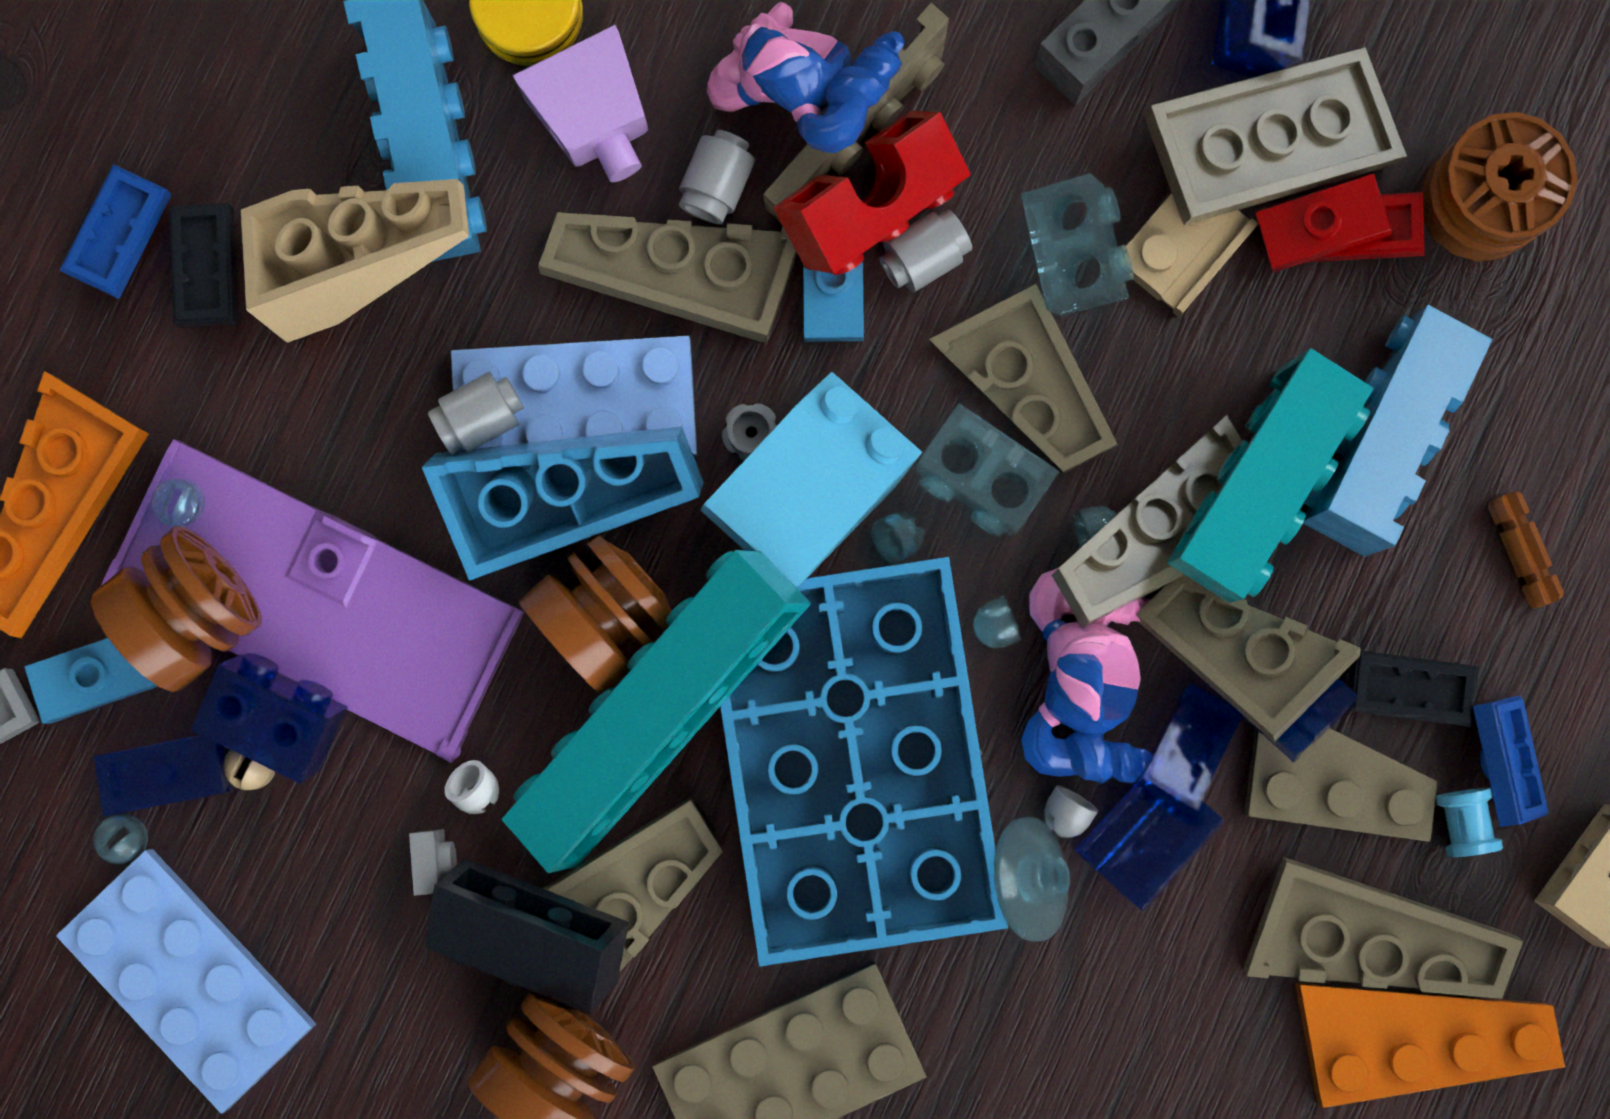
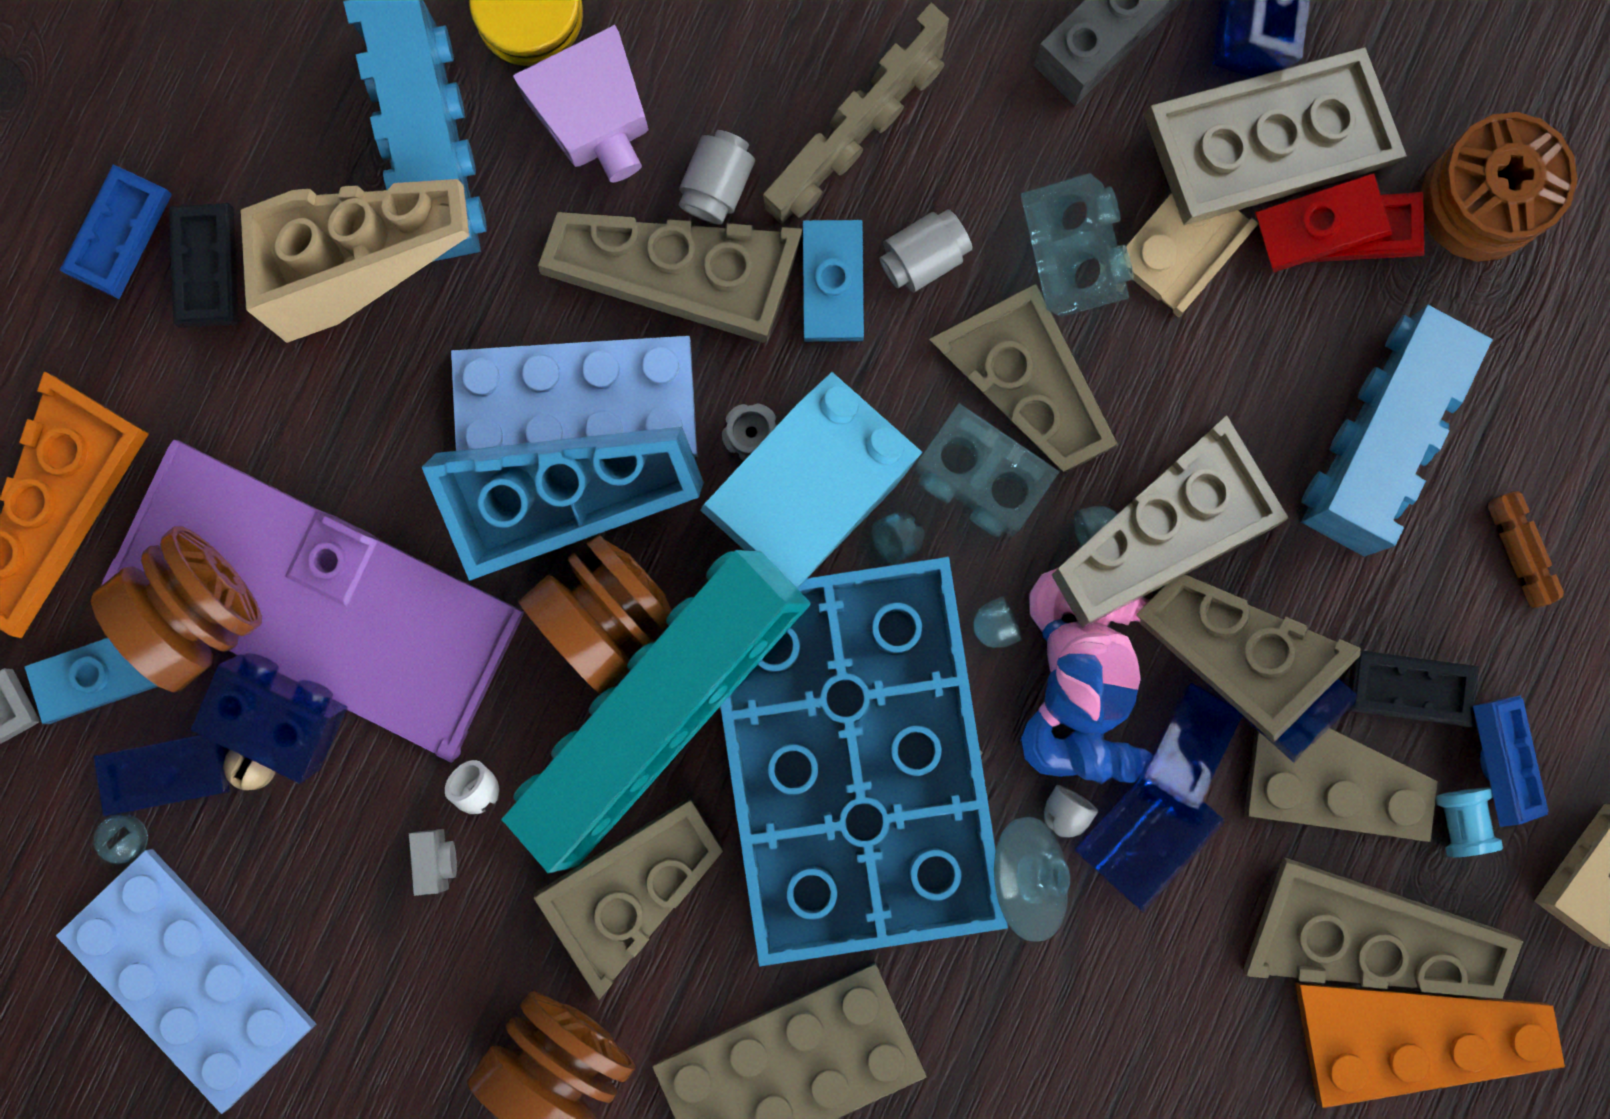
(188, 506): clear light blue hinge -> none
(476, 413): light grey brick -> none
(526, 935): black brick -> none
(804, 76): blue hair -> none
(914, 172): red arch -> none
(1272, 476): teal wedge -> none

